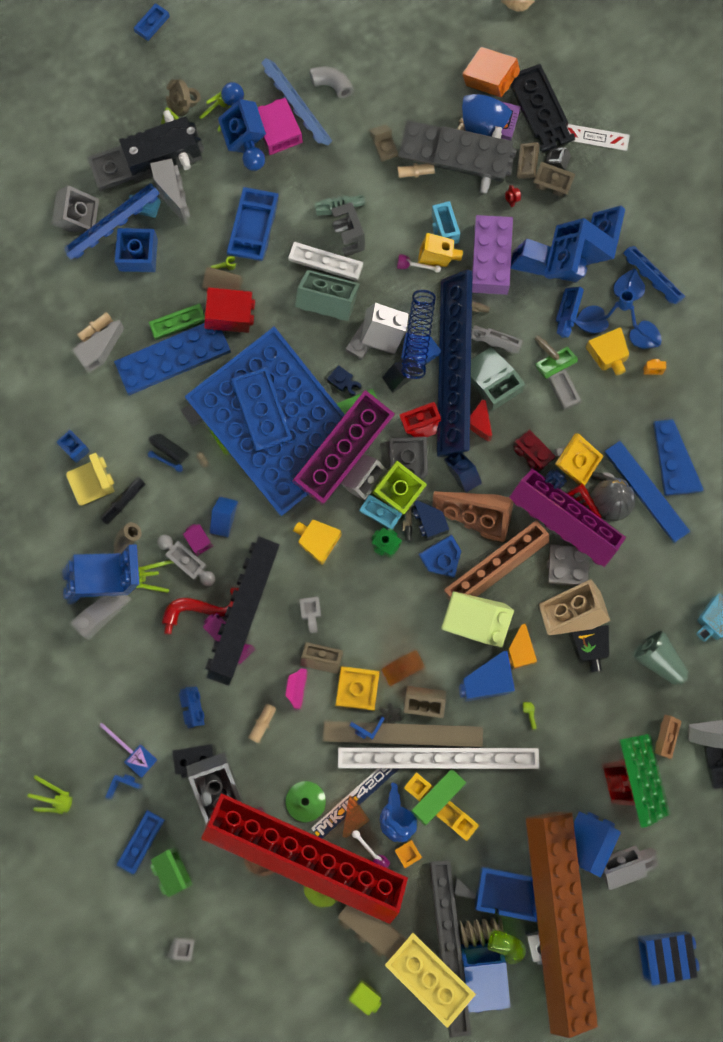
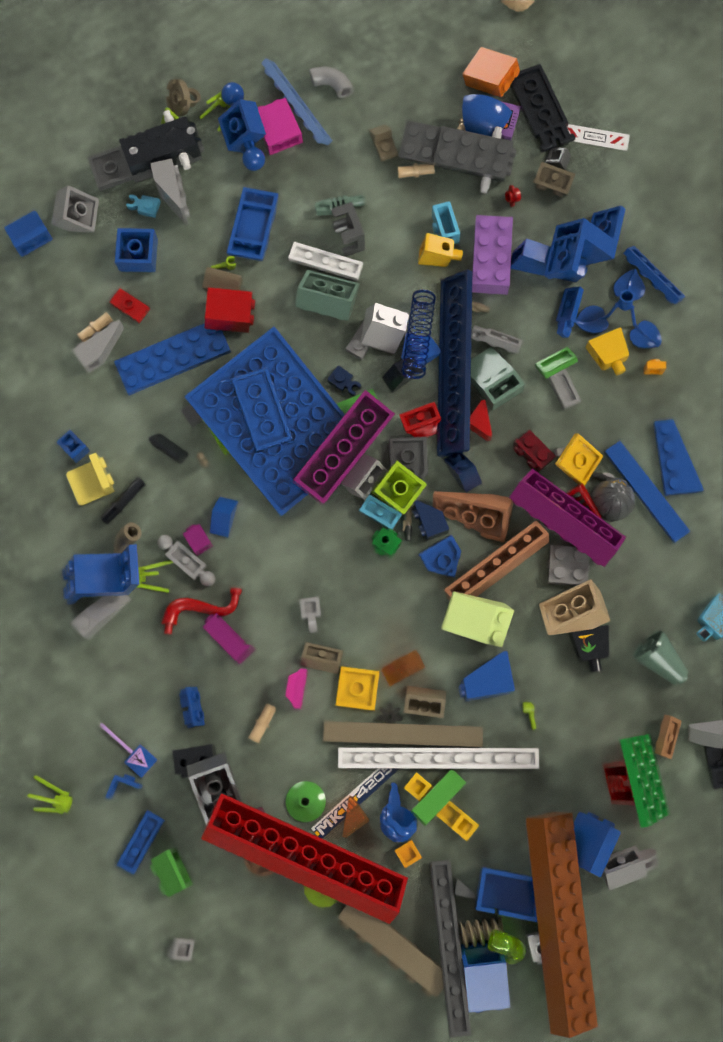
(28, 233): none -> blue bracket
(117, 217): blue plate -> none
(129, 305): none -> red plate
(151, 22): blue plate -> none
(177, 321): bright green tile -> none
(178, 468): blue hinge -> none
(242, 612): black brick -> none
(317, 539): yellow torso -> none
(363, 733): blue bracket -> none
(365, 998): lime brick -> none
(379, 859): white hinge -> none
(404, 262): hinge -> none
(430, 980): light yellow plate -> none
(521, 649): light orange slope -> none
(528, 160): dark tan plate -> none
(547, 348): dark tan piece -> none
(556, 478): dark blue plate -> none
(668, 957): blue slope -> none

